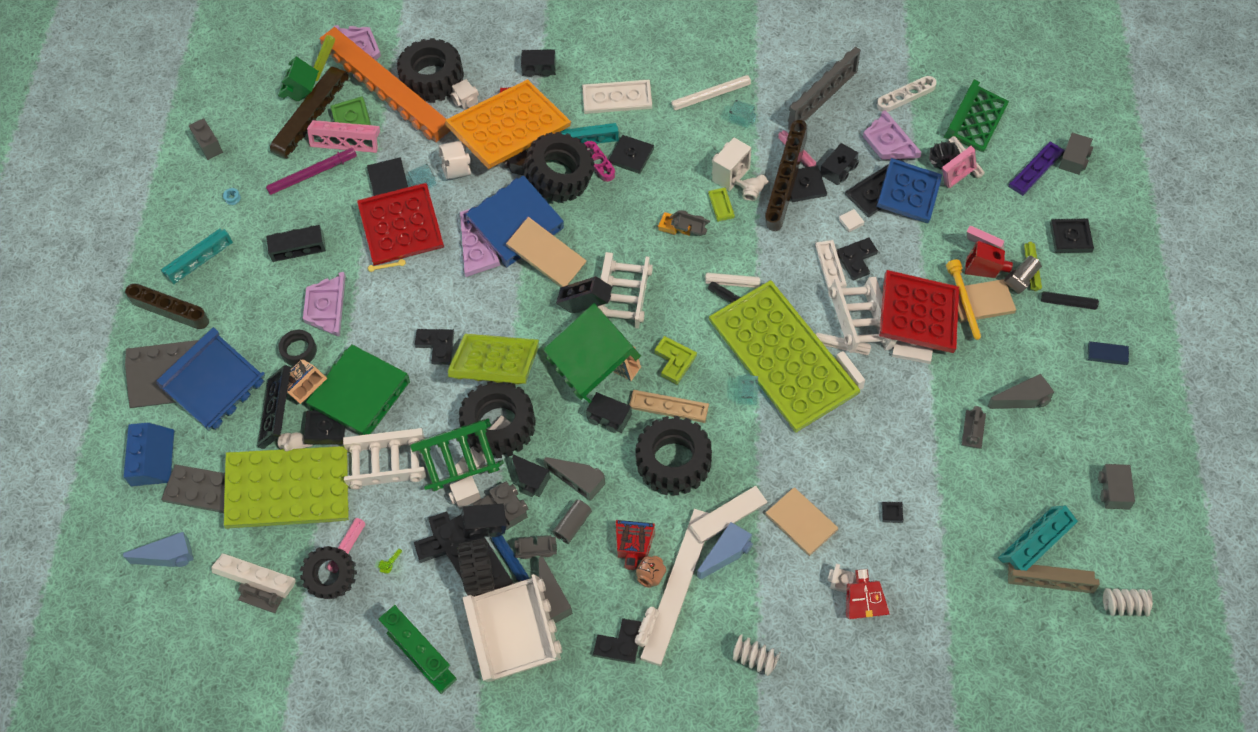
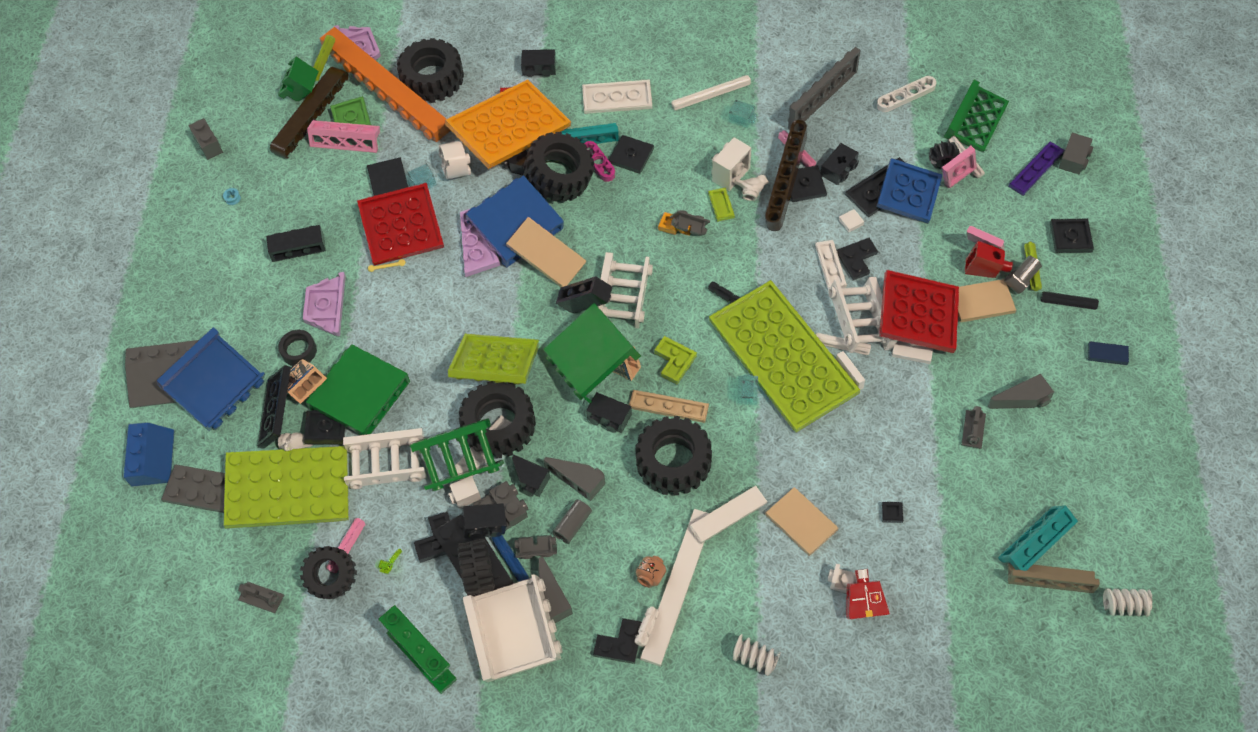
(165, 552): medium blue slope -> none
(167, 306): dark brown beam -> none
(197, 255): teal fence -> none
(253, 575): white plate -> none
(311, 171): magenta axle -> none
(440, 340): black plate -> none
(464, 94): white brick -> none
(633, 541): torso -> none
(727, 549): medium blue slope -> none
(733, 280): white axle -> none
(889, 139): lavender wing -> none
(955, 268): yellow piece -> none
(1117, 486): dark grey brick -> none

